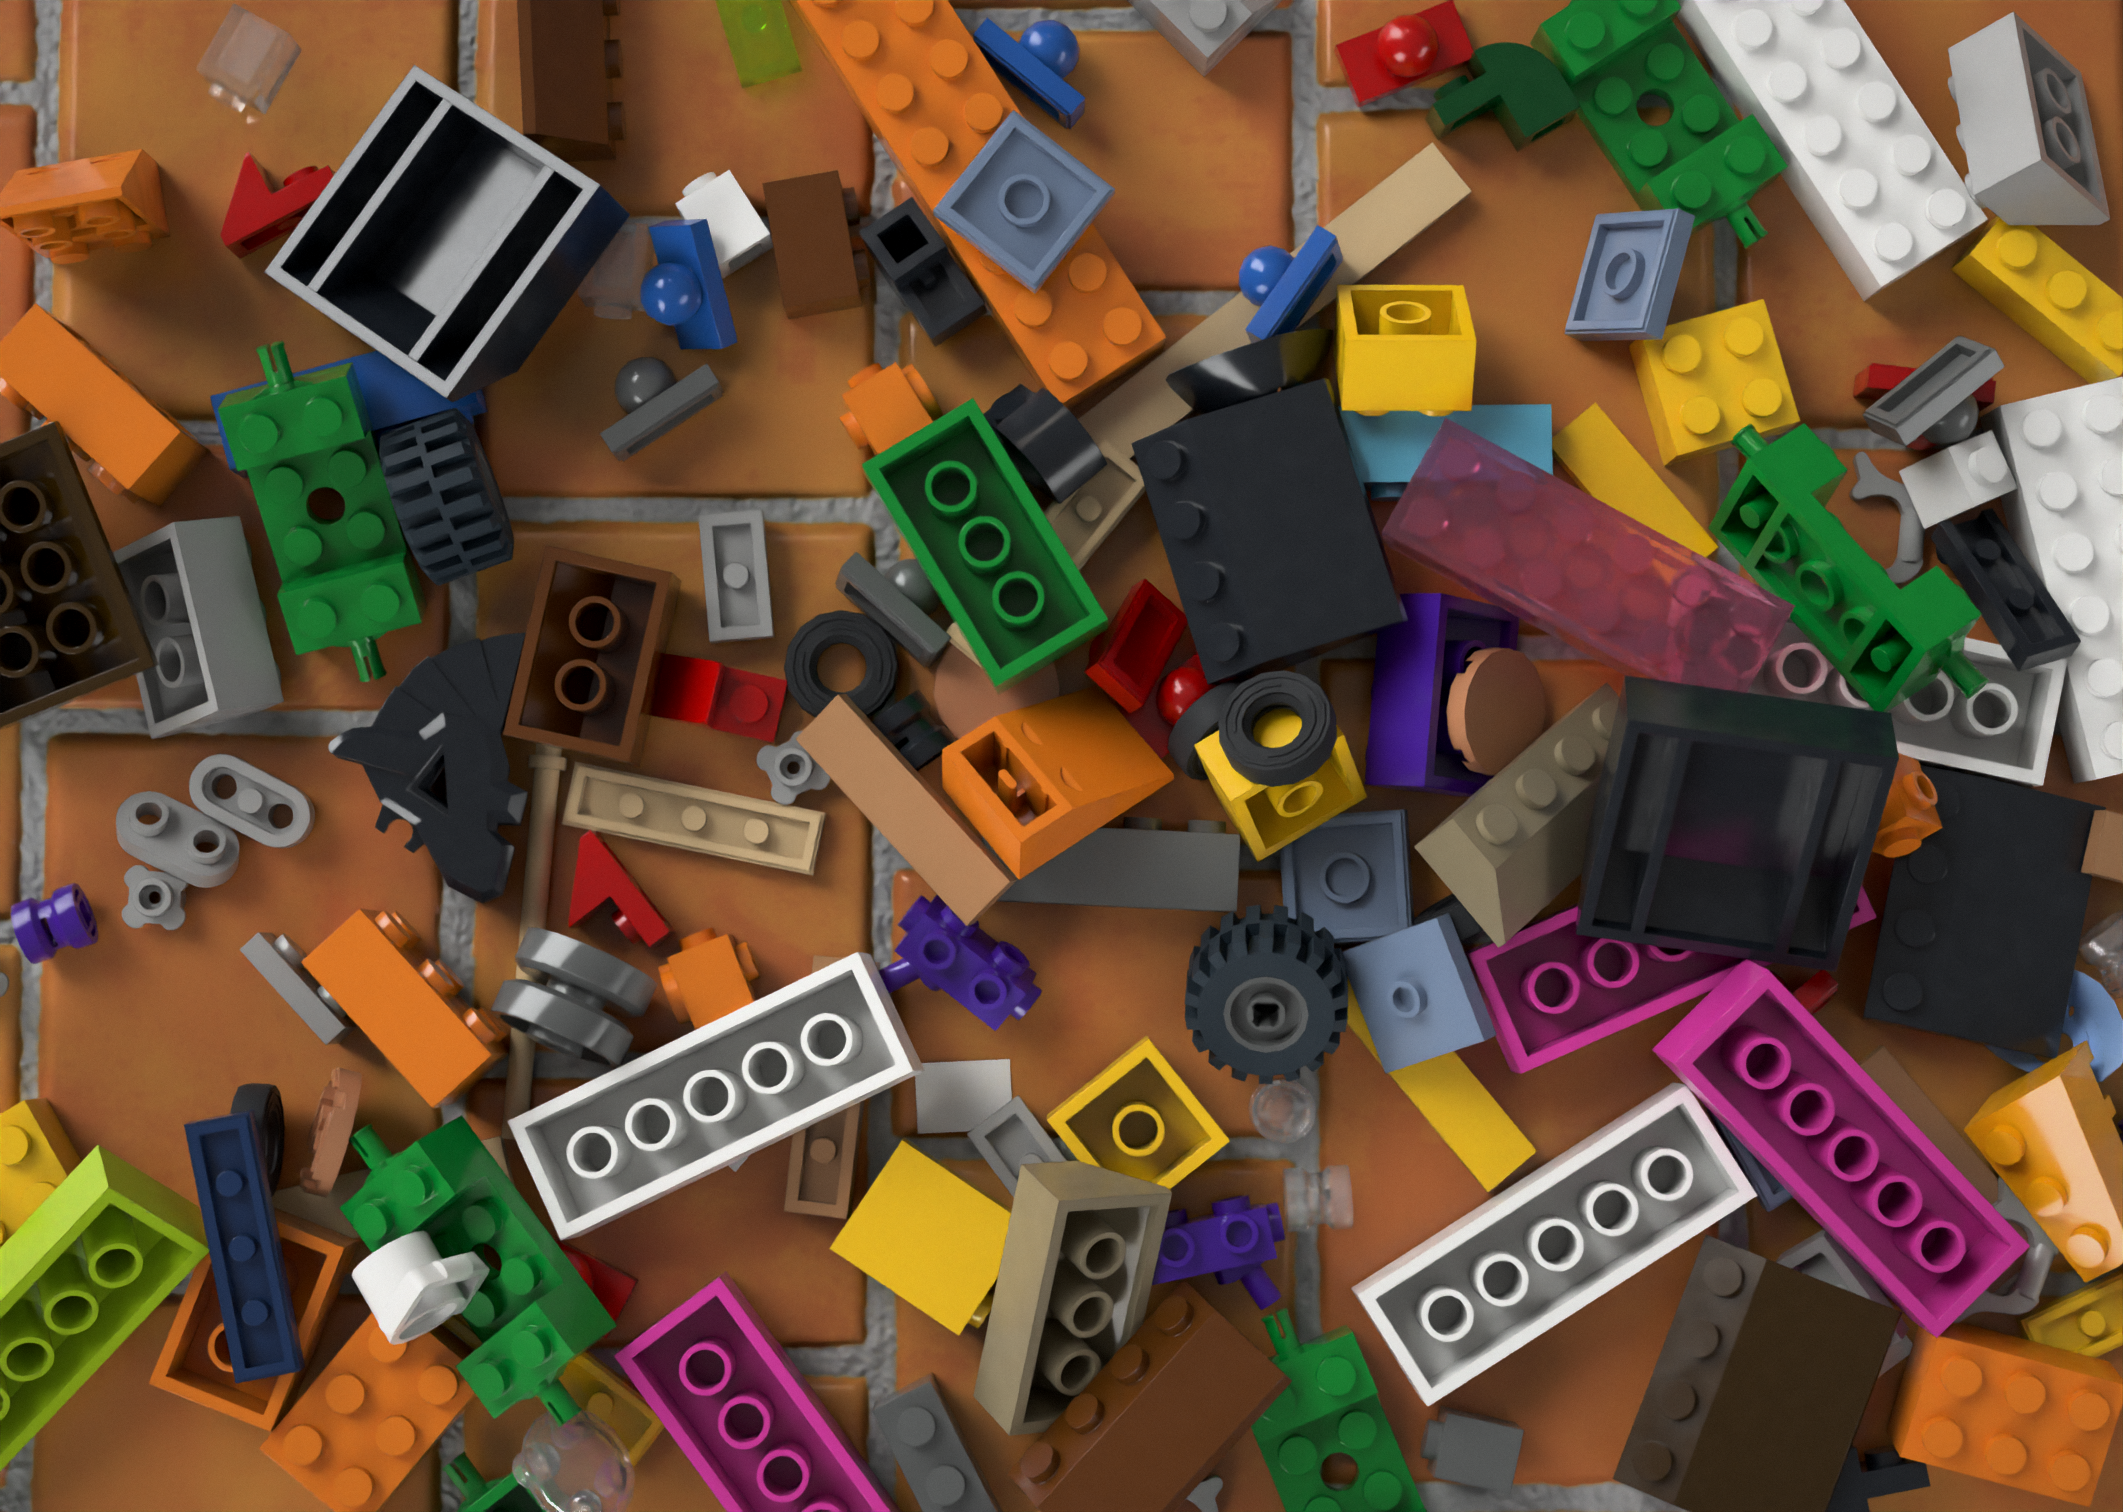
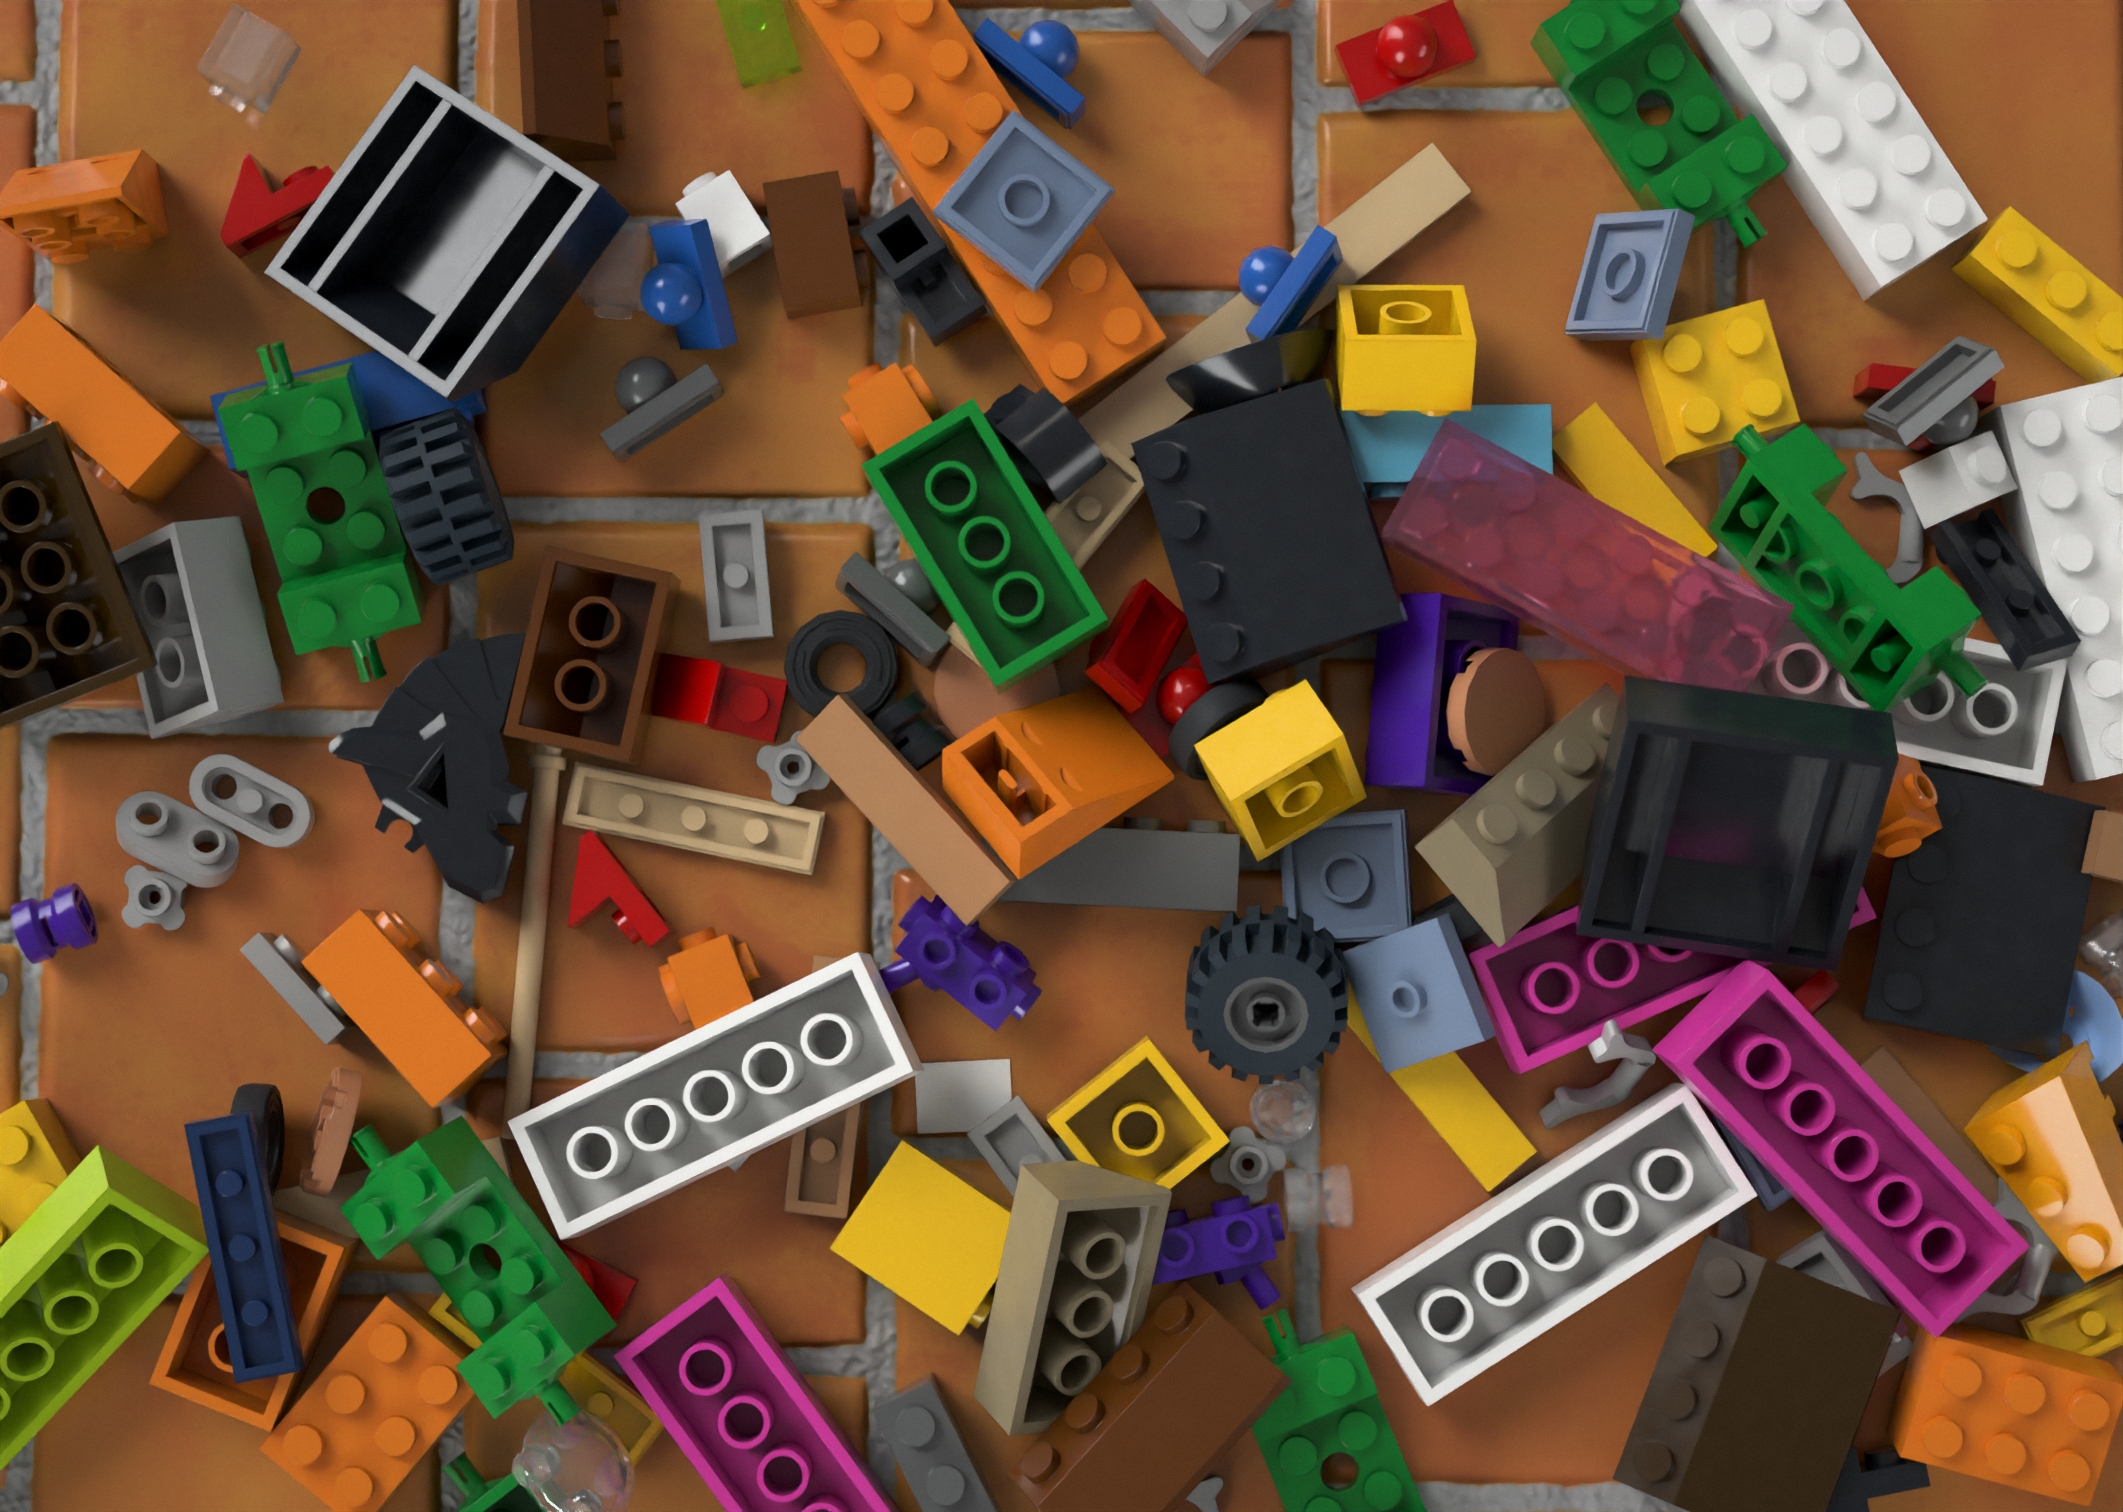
(415, 1287): white piece -> none
(576, 994): dark grey wheel -> none
(1242, 1146): none -> light grey plate
(1281, 764): black tyre -> none
(1472, 1449): dark grey brick -> none
(1513, 83): dark green brick -> none
(1612, 1044): none -> light grey helmet
(2025, 128): light grey slope -> none

